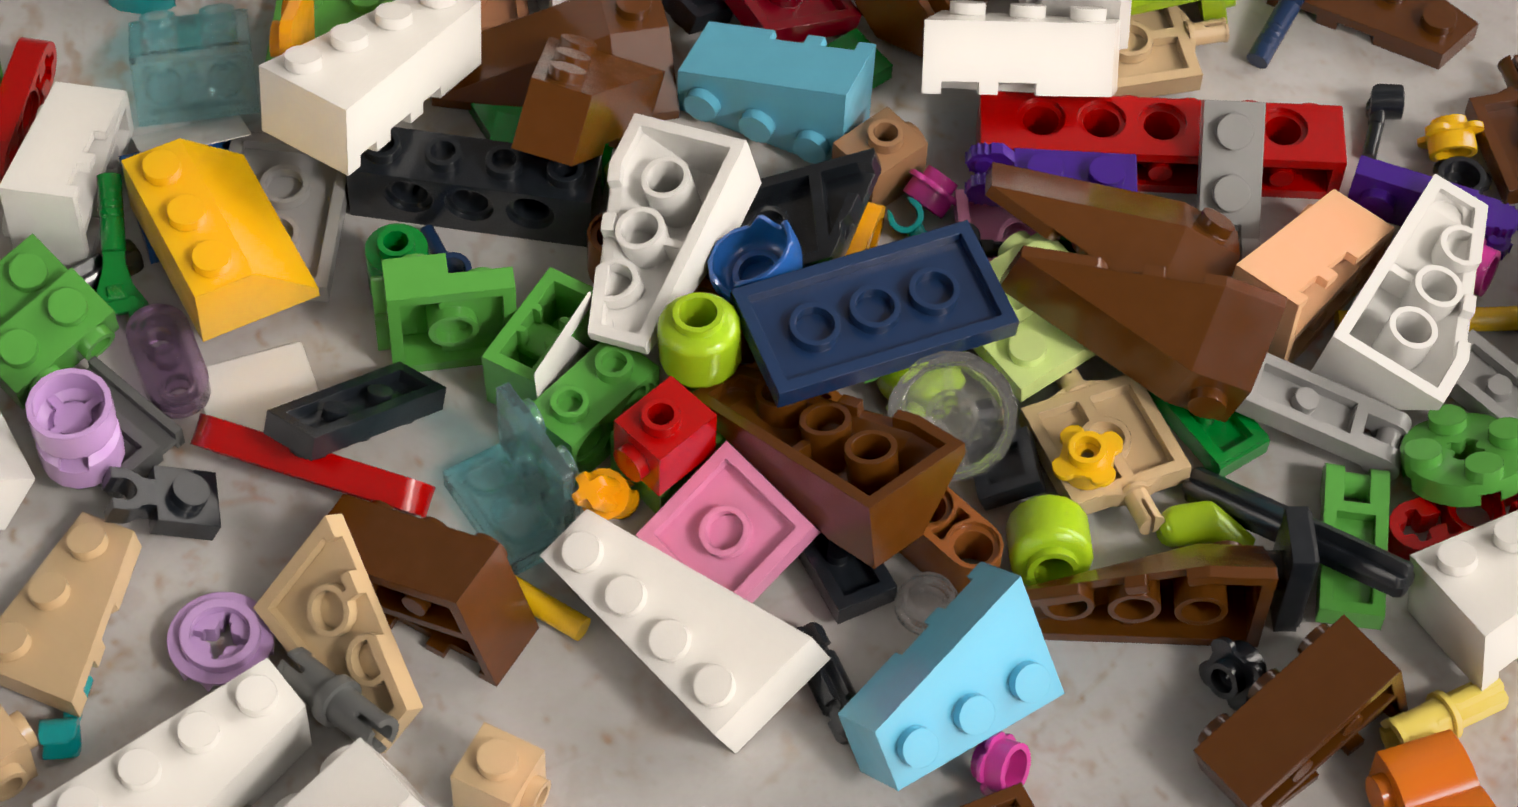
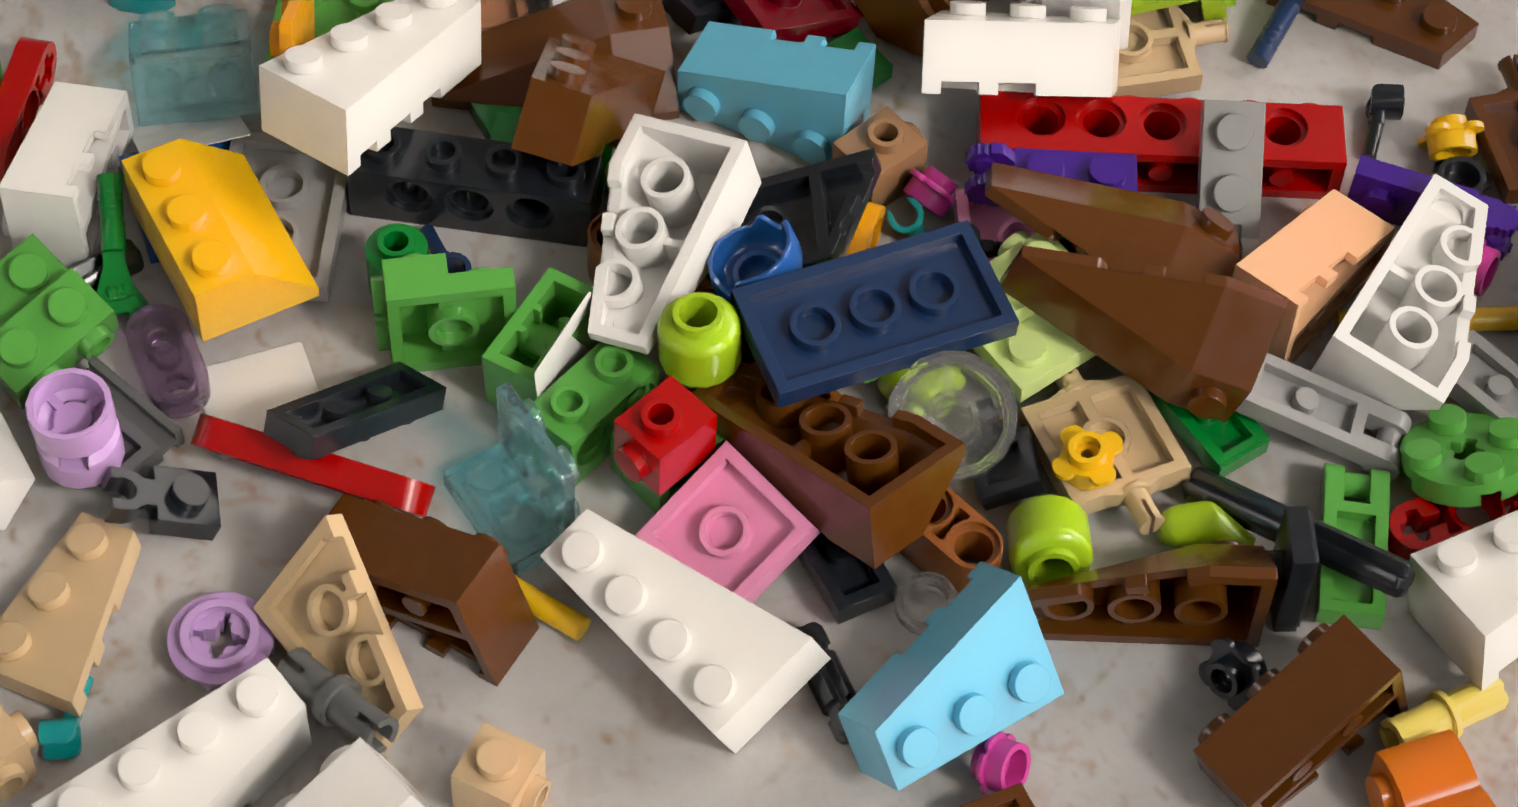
(606, 494): light orange axle -> none

